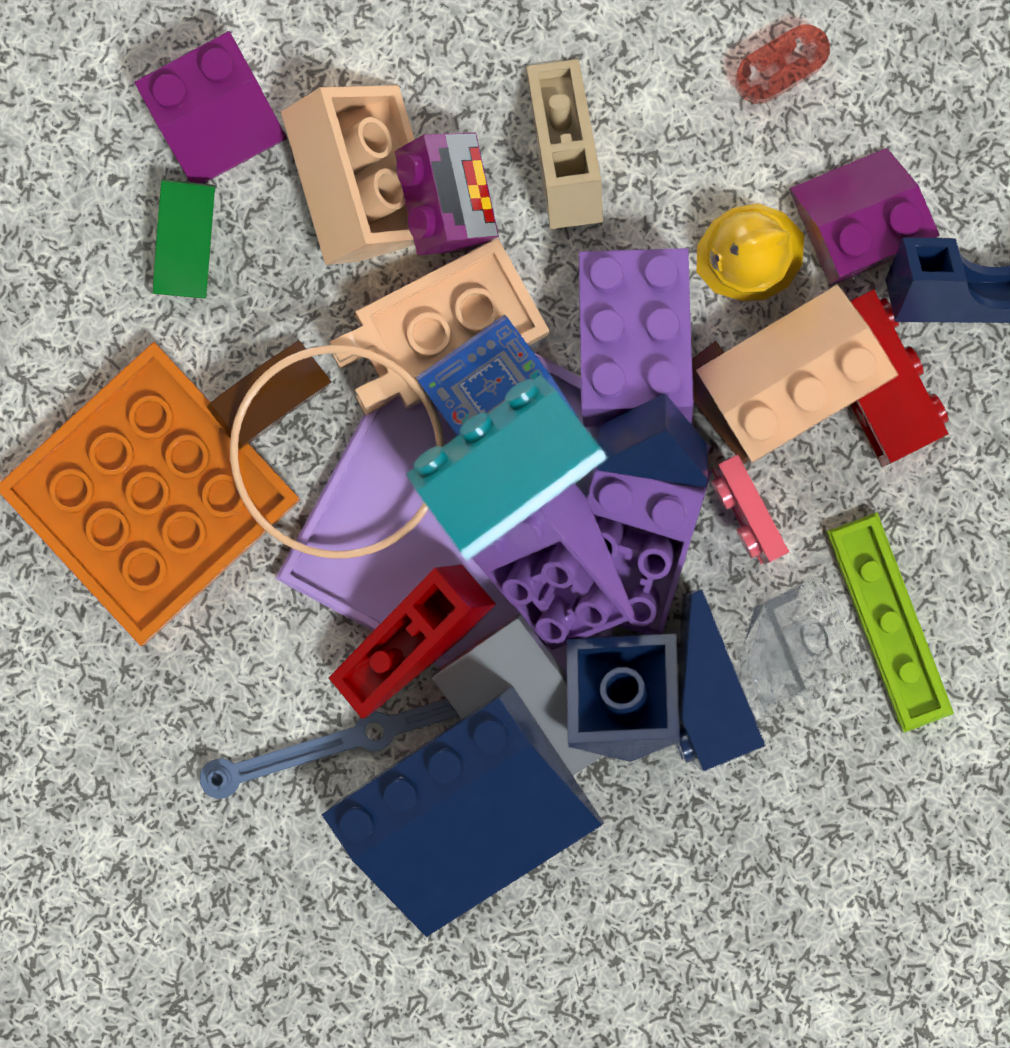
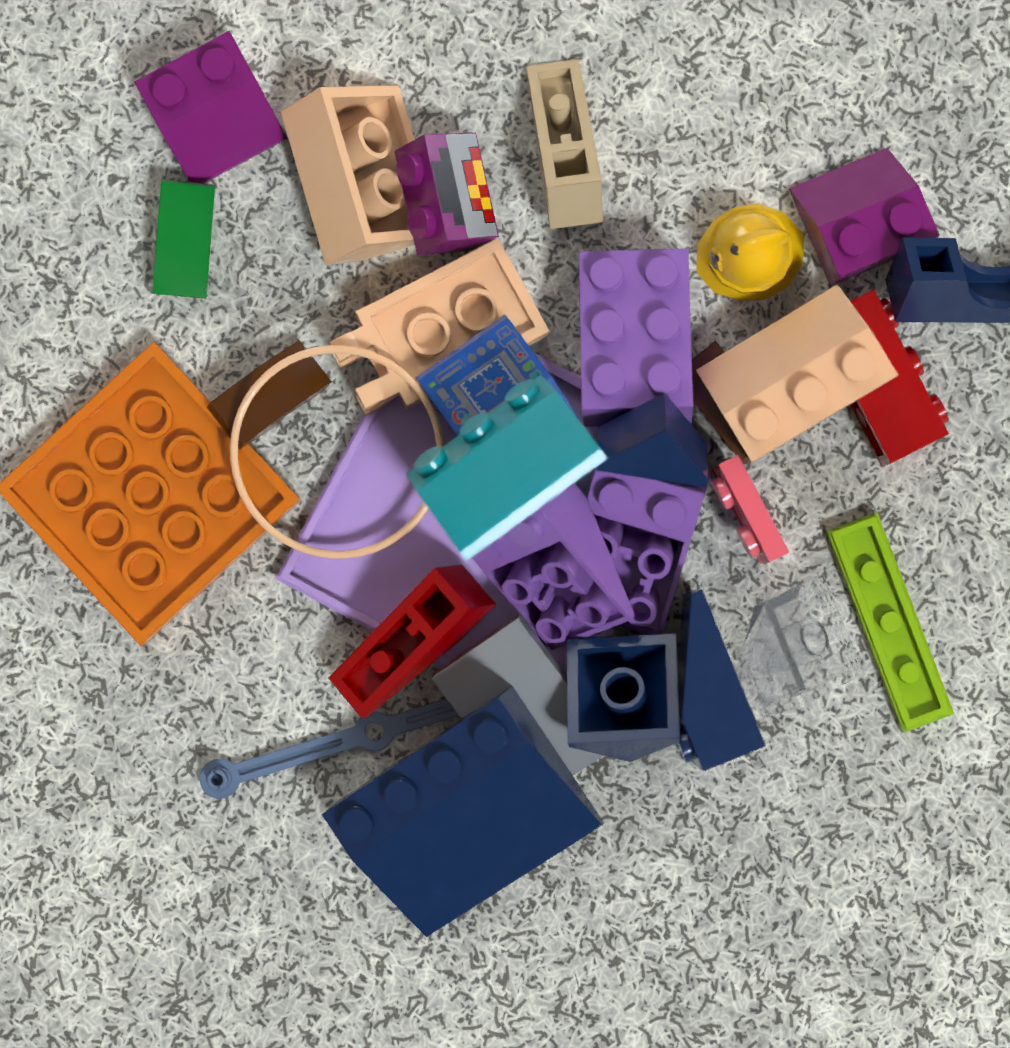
(788, 74): clear red beam -> none

